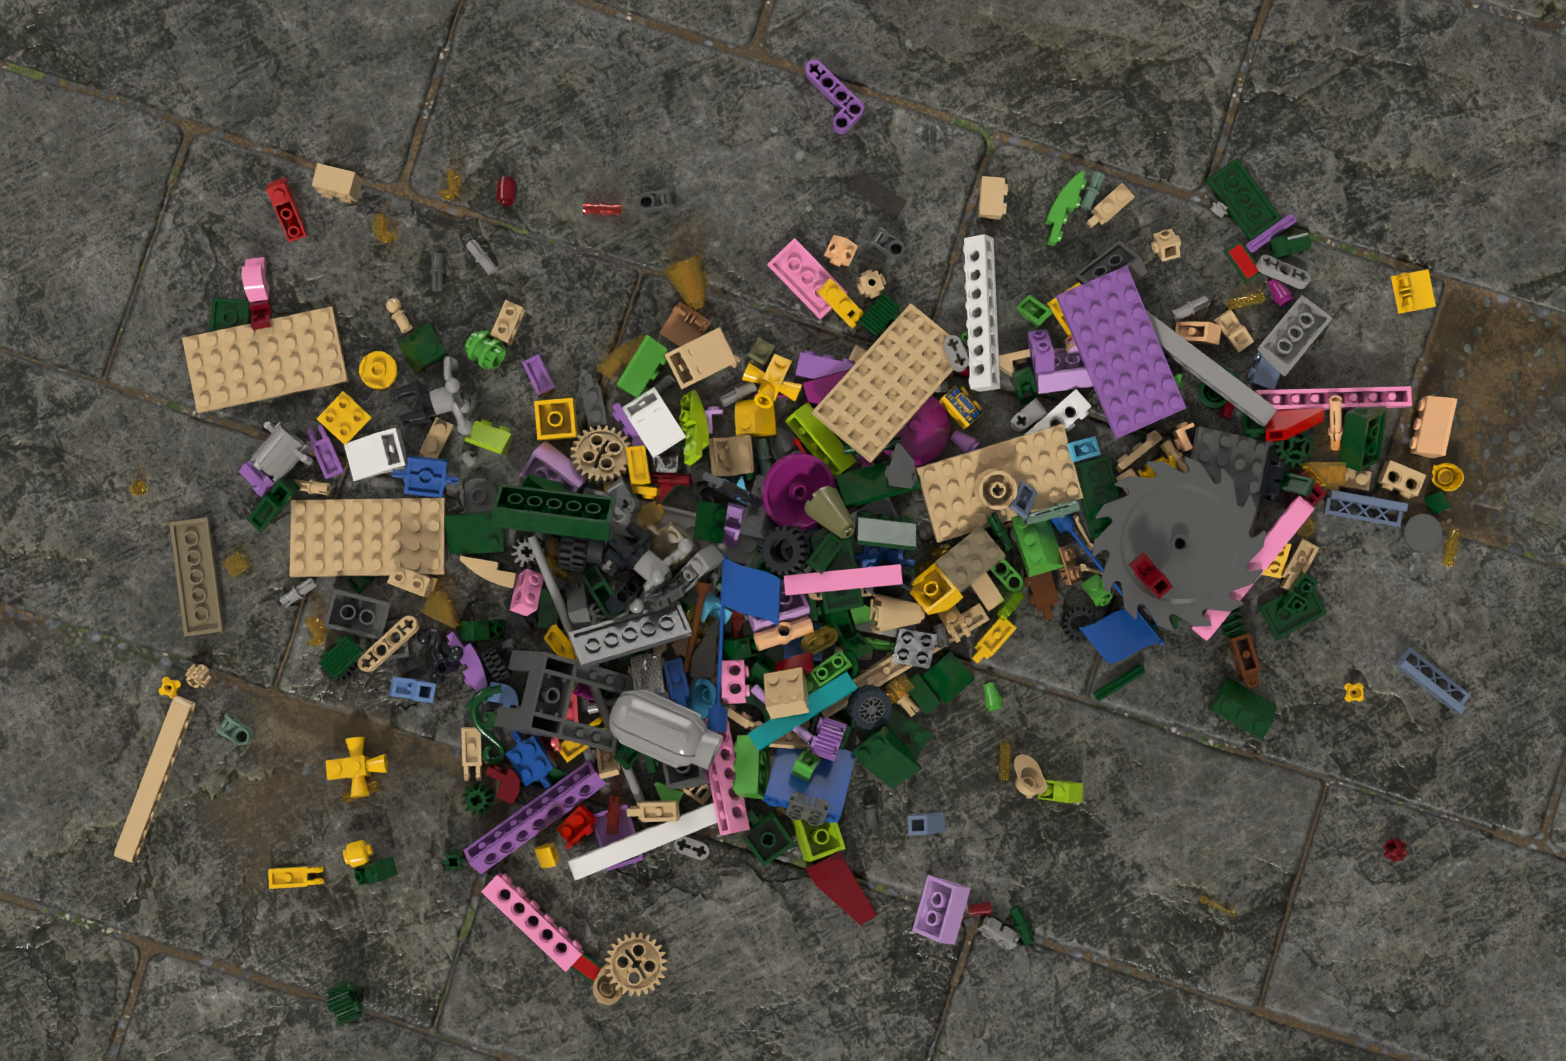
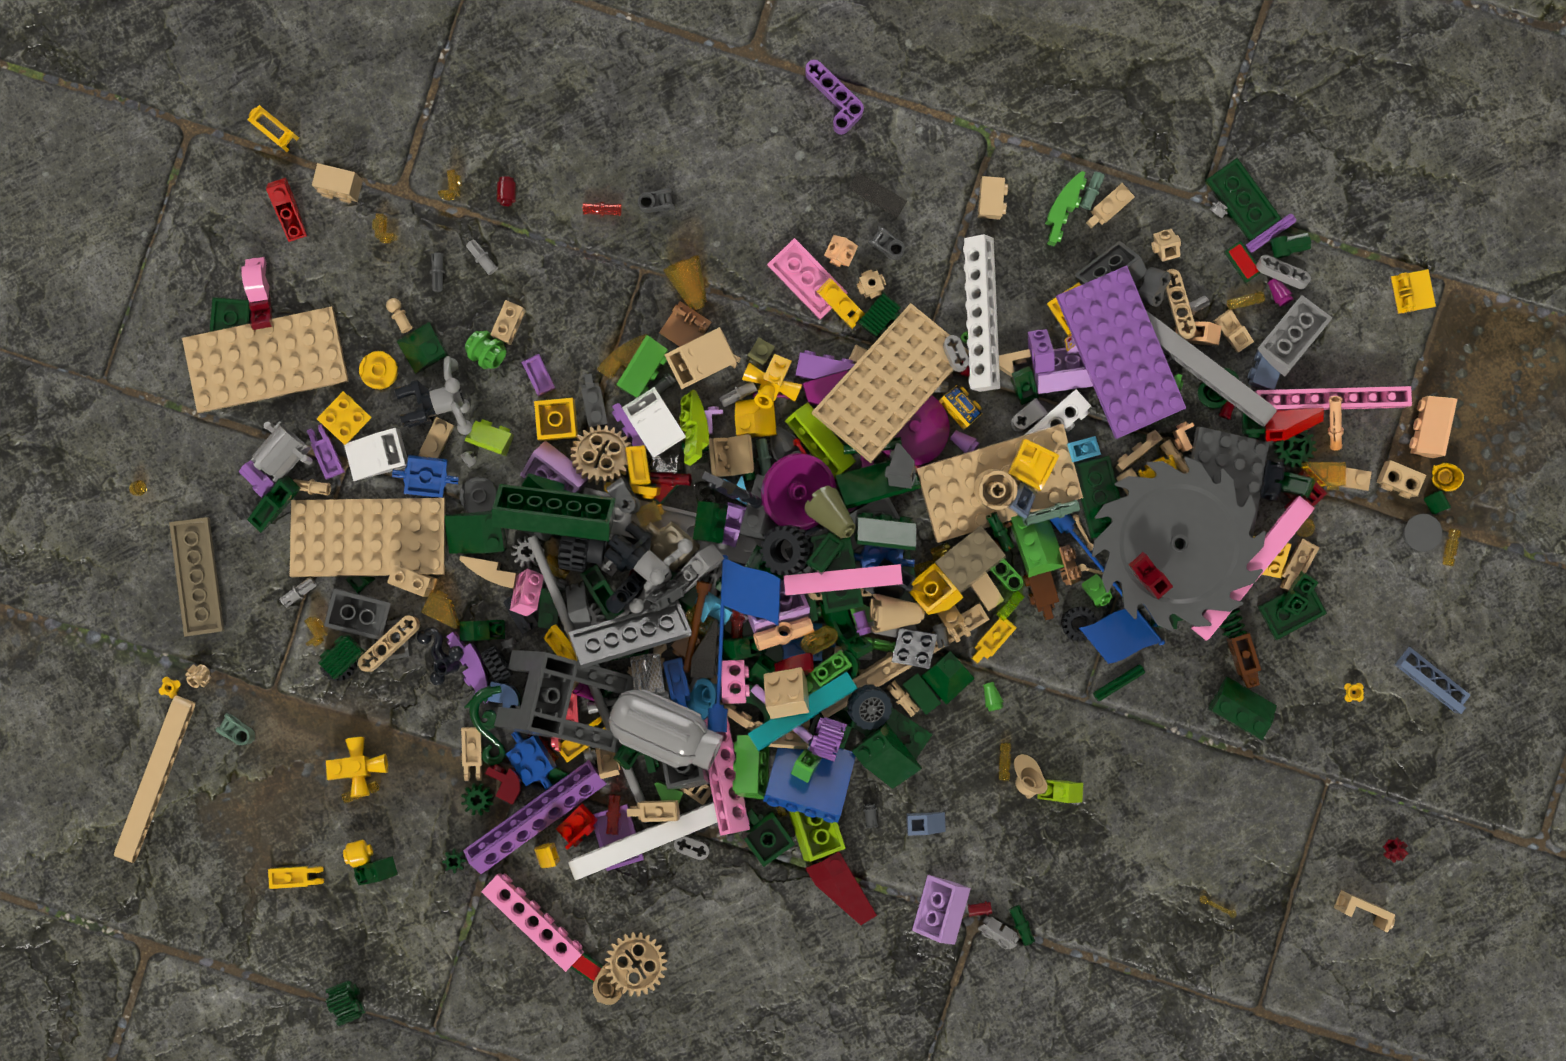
(236, 564): clear yellow tile -> none
(271, 127): none -> yellow window
(413, 689): medium blue brick -> none
(814, 815): dark grey hinge -> none
(862, 623): none -> medium lavender pin
(898, 688): clear yellow bracket -> none
(1033, 311): bright green slope -> none
(1033, 464): none -> yellow plate
(1154, 286): none -> dark grey axle
(1182, 303): none -> tan beam
(1347, 903): none -> tan panel
(1363, 437): dark green slope -> none
(1366, 501): sand blue fence -> none

